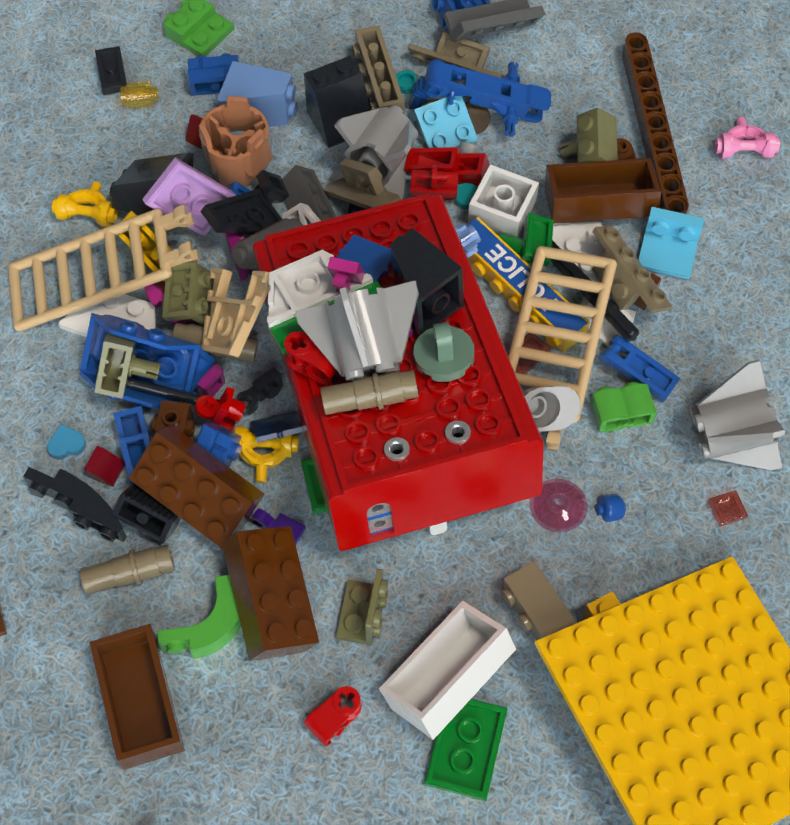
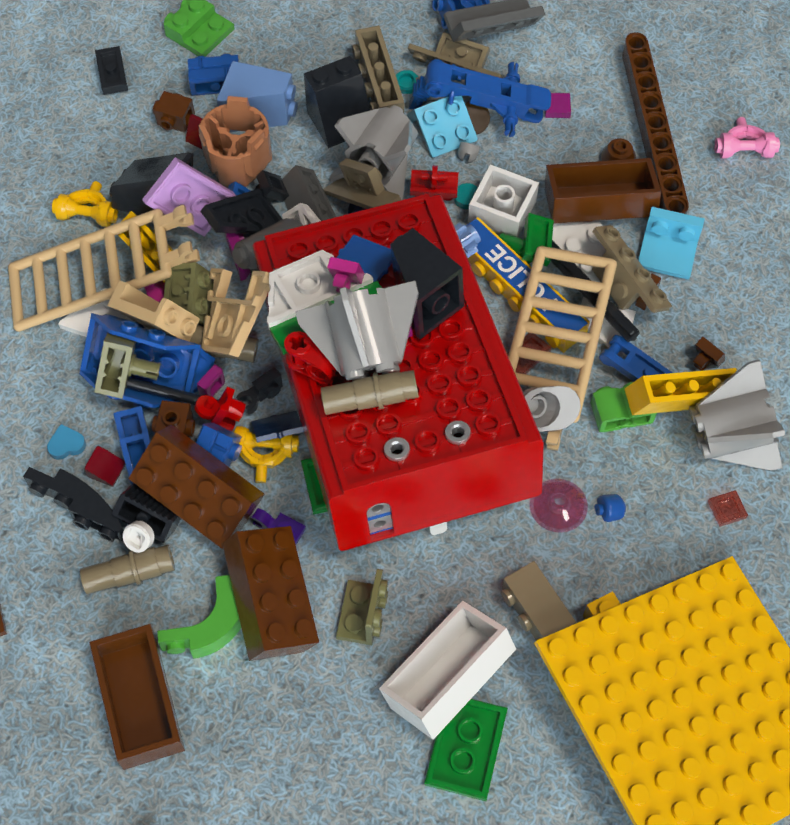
(138, 536): none -> white tile
(139, 94): clear yellow brick -> none
(151, 314): none -> tan panel
(173, 111): none -> reddish brown brick
(330, 717): red piece -> none
(444, 352): sand green tile -> none
(449, 159): red slope -> none
(560, 106): none -> magenta tile
(595, 138): olive brick -> none
(673, 390): none -> yellow brick
(708, 354): none -> reddish brown tile

